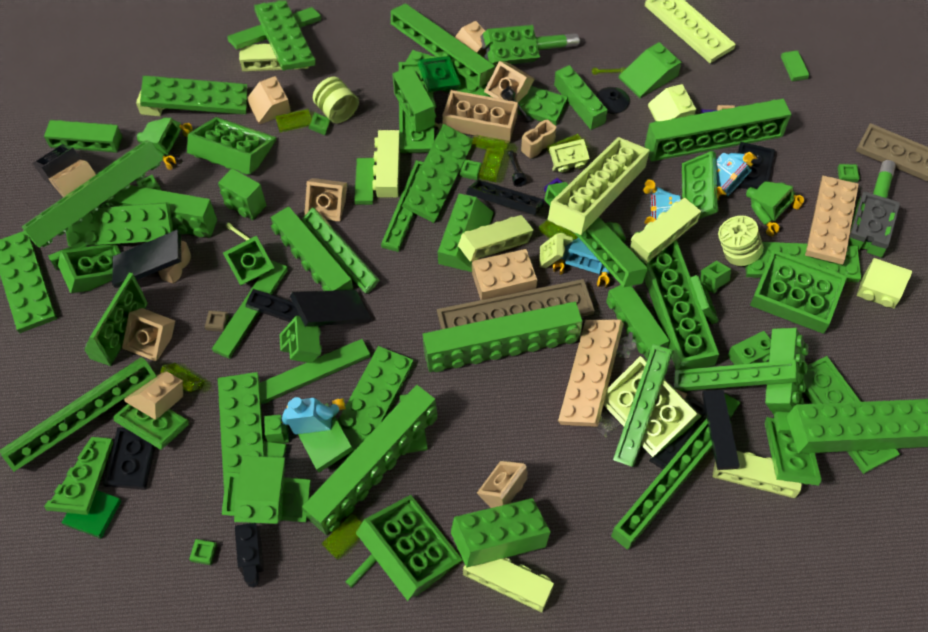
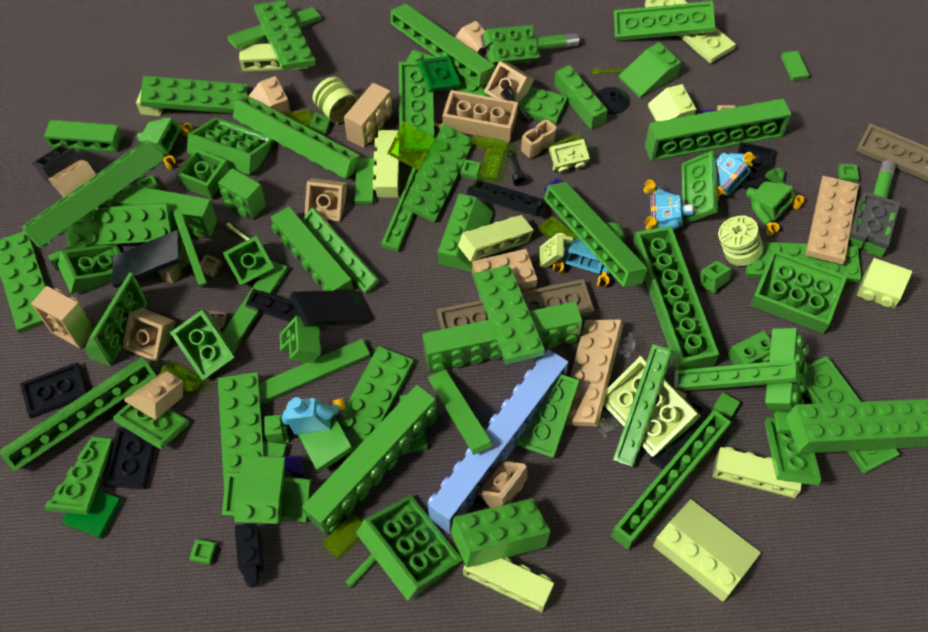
(53, 390): none -> black tile
(63, 316): none -> tan brick
(190, 248): none -> bright green tile
(202, 173): none -> bright green brick
(203, 344): none -> bright green slope
(210, 265): none -> tan tile
(294, 465): none -> dark purple tile
(296, 136): none -> bright green brick
(368, 115): none -> tan brick
(411, 145): none -> clear neon green slope
(414, 99): bright green brick -> none
(460, 412): none -> bright green tile
(504, 430): none -> light blue brick
(508, 315): none -> bright green plate
(548, 423): none -> bright green wing
(598, 185): yellowish green brick -> none
(636, 319): bright green brick -> none
(664, 21): none -> bright green plate
(664, 230): yellowish green brick -> none
(704, 299): bright green tile -> none
(706, 549): none -> yellowish green slope
(720, 430): black tile -> none
(775, 175): none -> bright green tile

